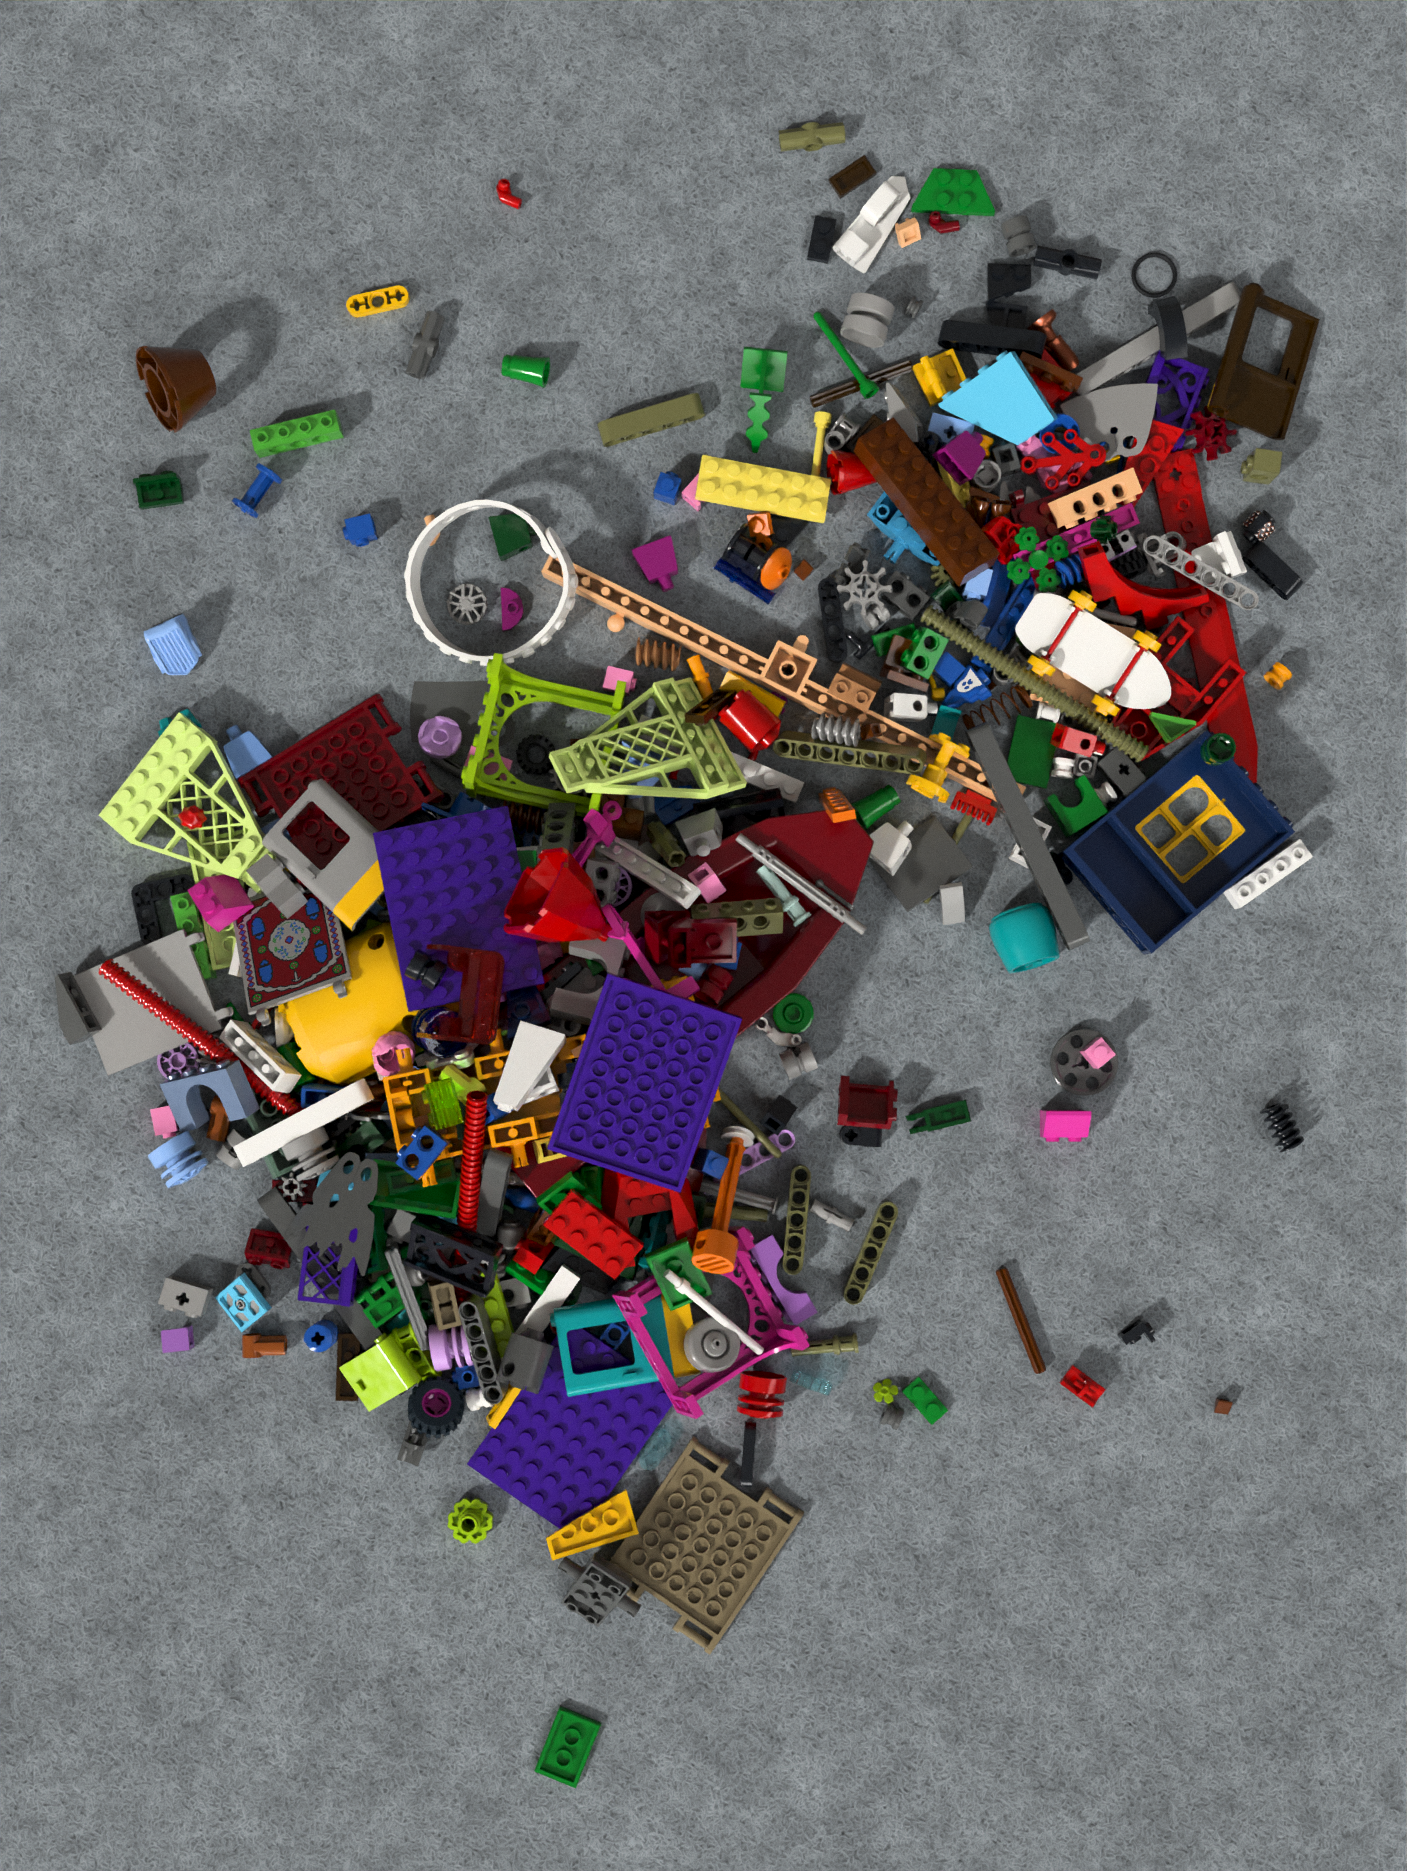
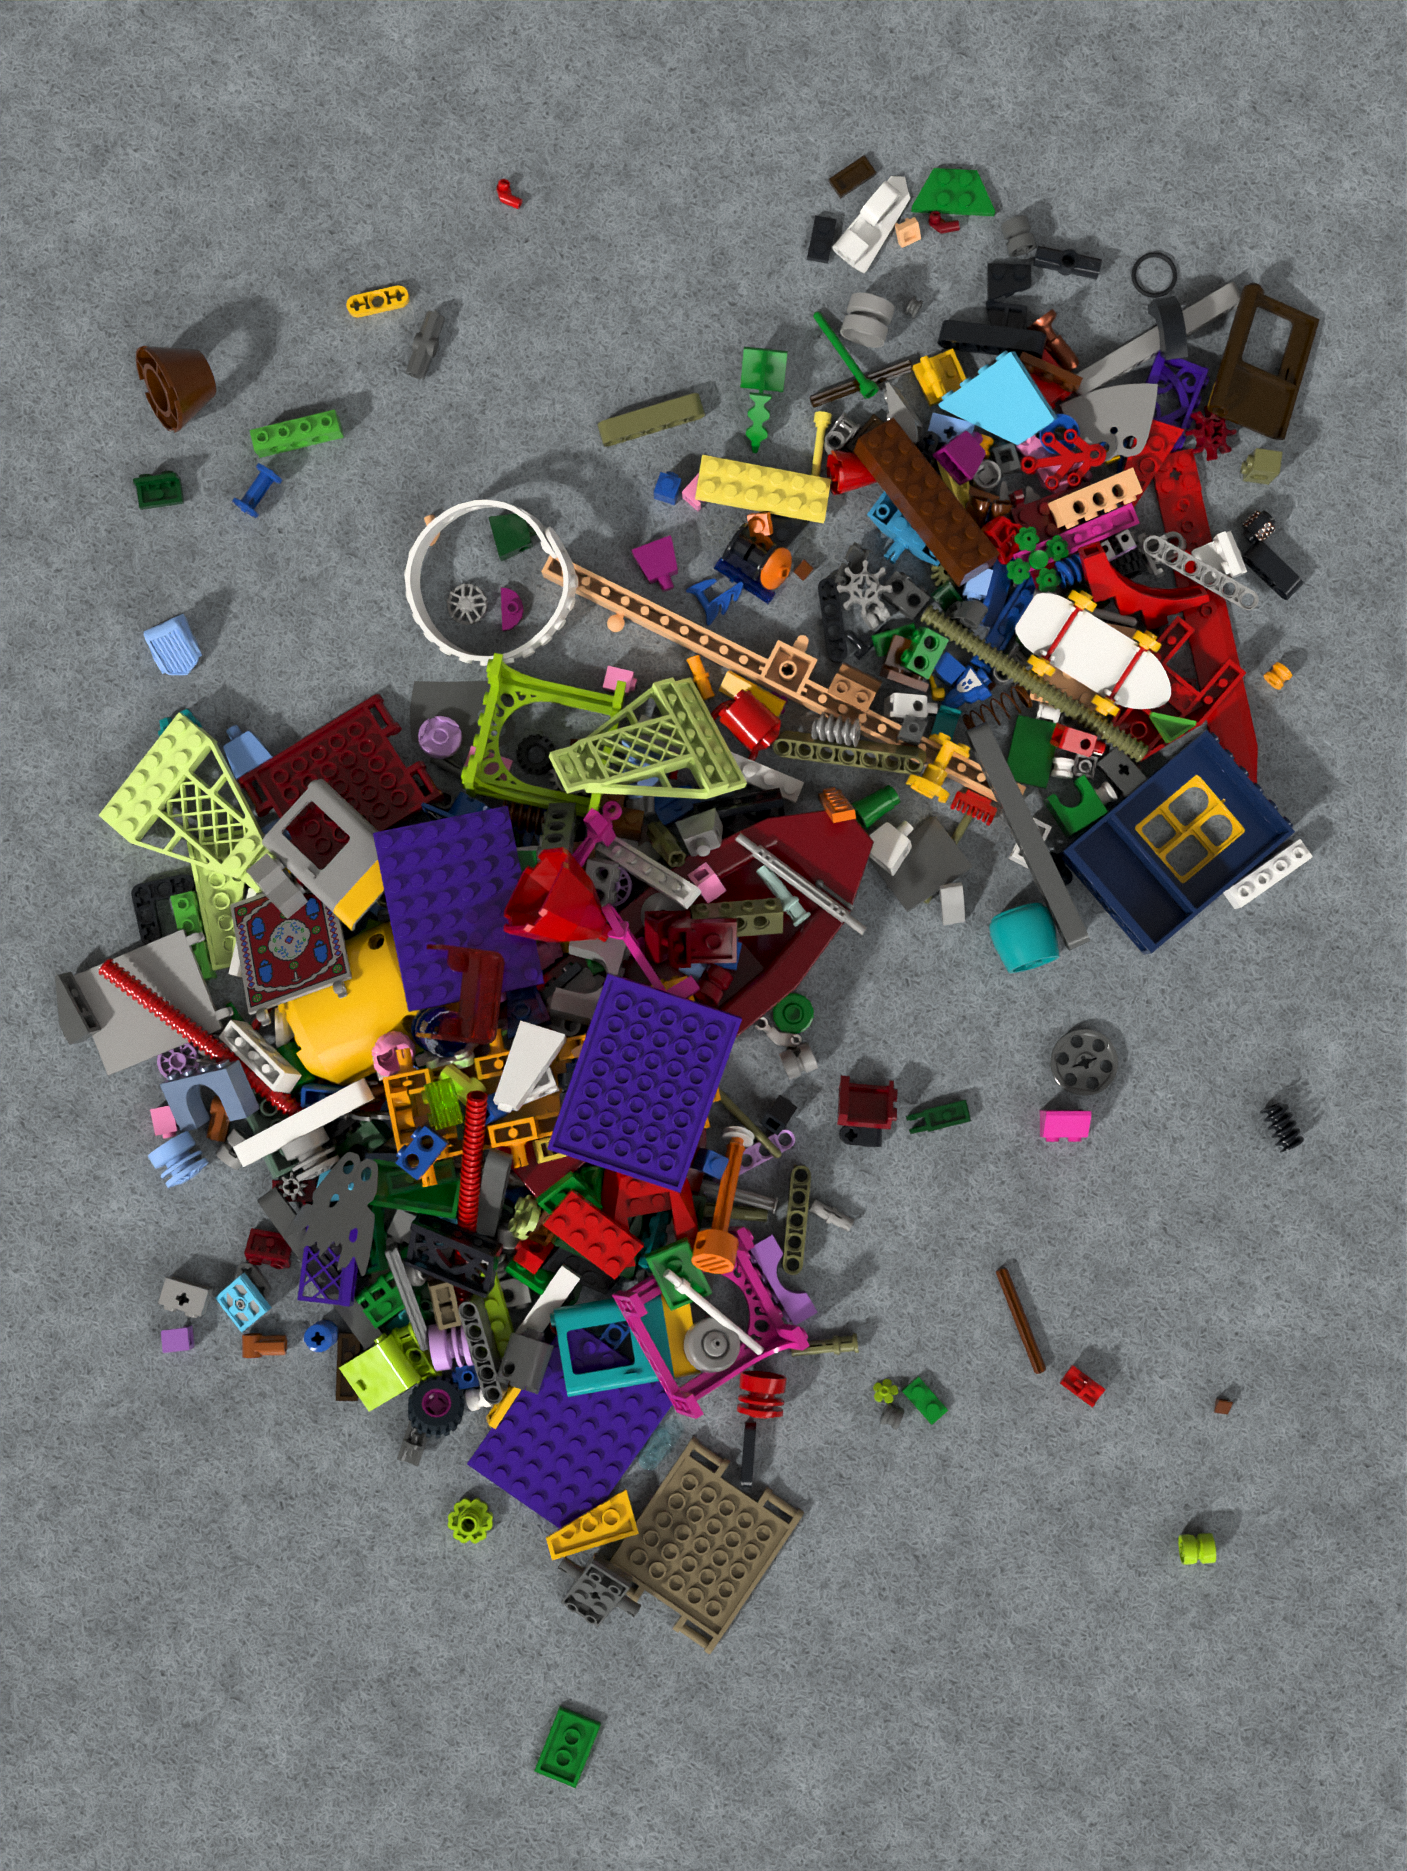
(192, 817): red piece -> none
(220, 900): dark pink slope -> none
(360, 530): blue brick -> none
(426, 970): black wheel -> none
(525, 1217): none -> yellowish green plate
(527, 369): green plant -> none
(657, 655): medium nougat piece -> none
(710, 707): dark brown plate -> none
(712, 608): none -> blue piece
(811, 1382): clear light blue beam -> none
(812, 136): olive piece -> none
(870, 731): reddish brown piece -> none
(870, 1263): olive beam -> none
(911, 730): none -> dark grey brick
(1097, 1052): bright pink brick -> none
(1103, 529): dark green gear -> none
(1134, 1331): black bracket -> none
(1197, 1548): none -> lime wheel
(1218, 749): dark green wheel -> none

